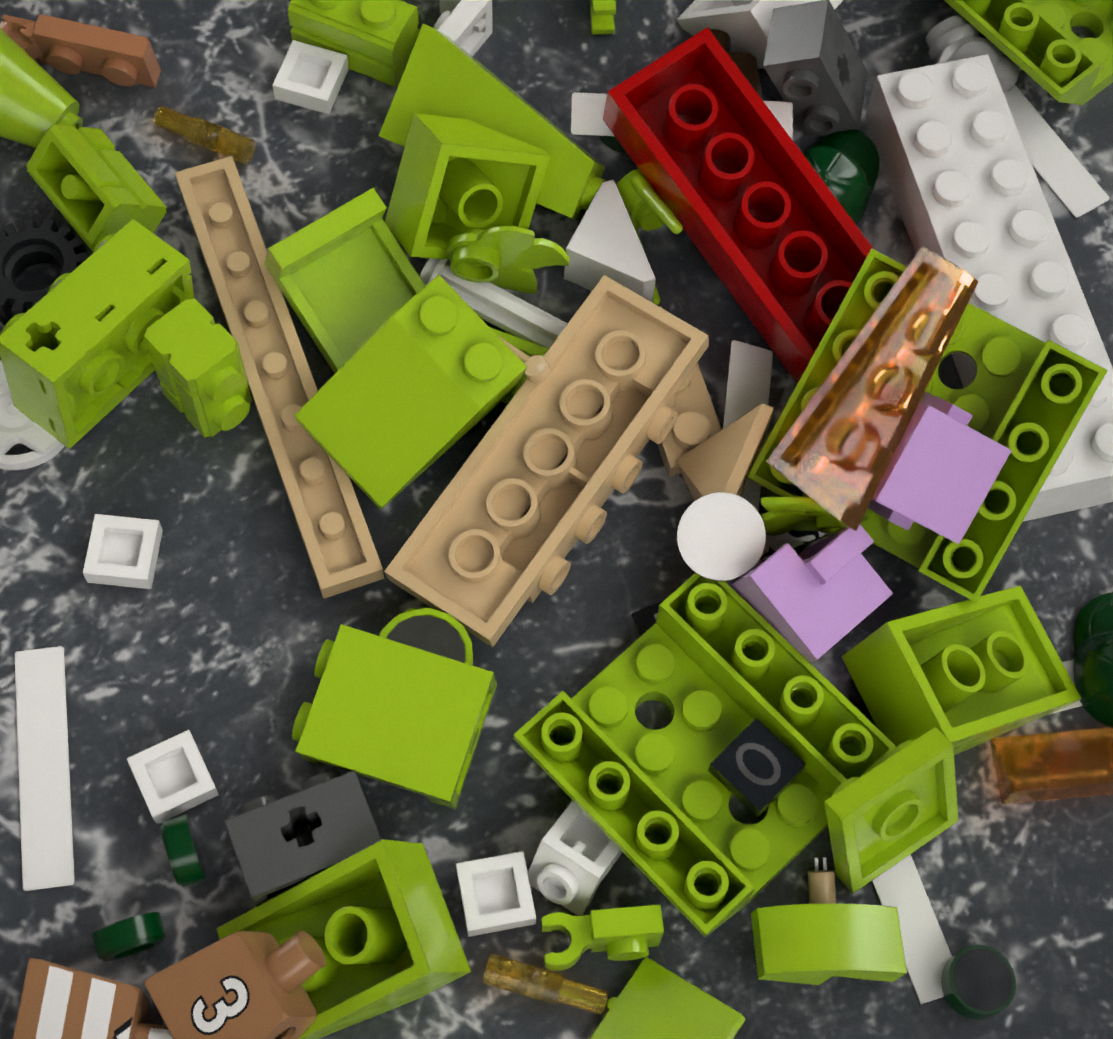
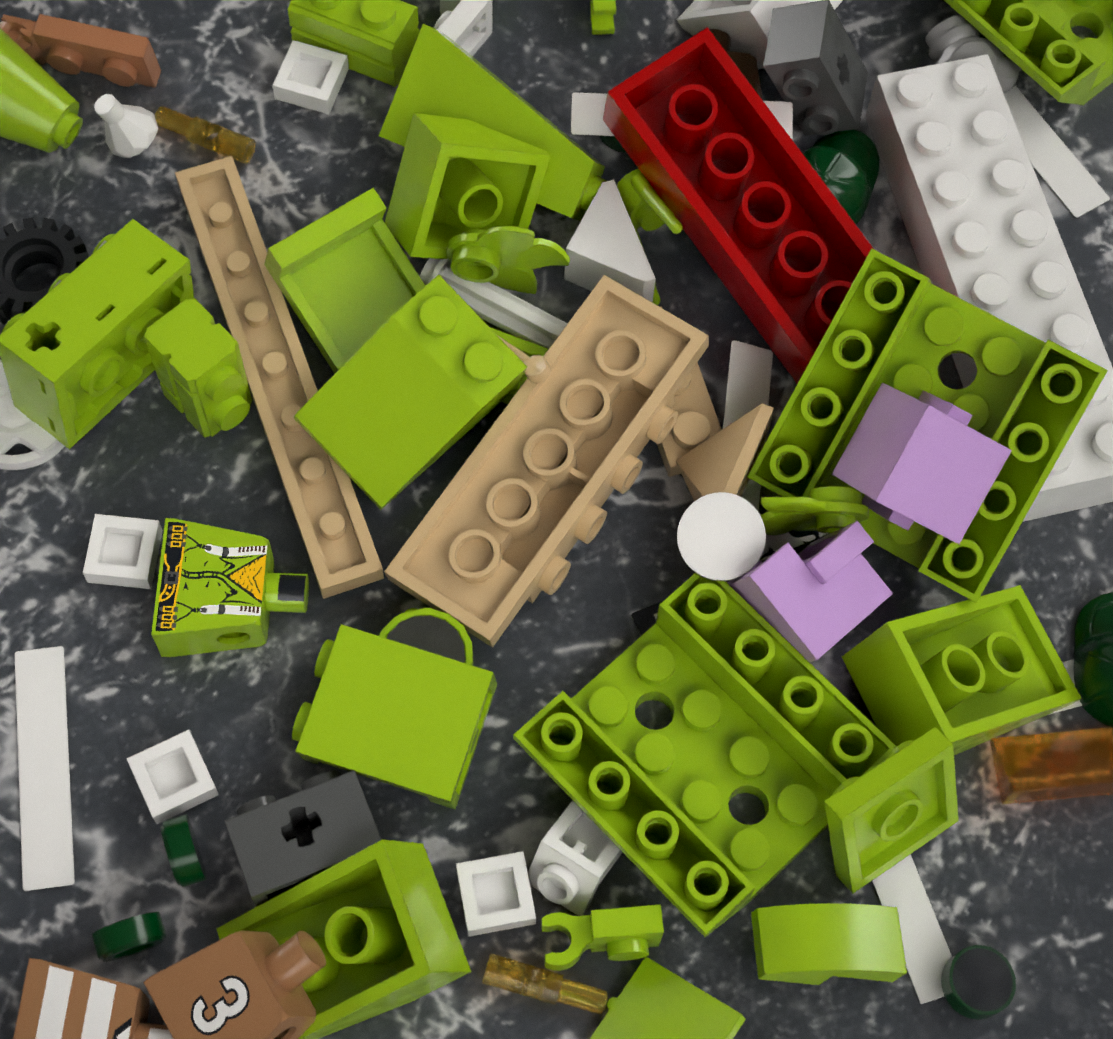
(92, 183): lime brick -> none
(127, 127): none -> white rock
(218, 590): none -> lime torso
(756, 767): black tile -> none
(821, 884): tan piece -> none
(867, 401): clear orange wing -> none

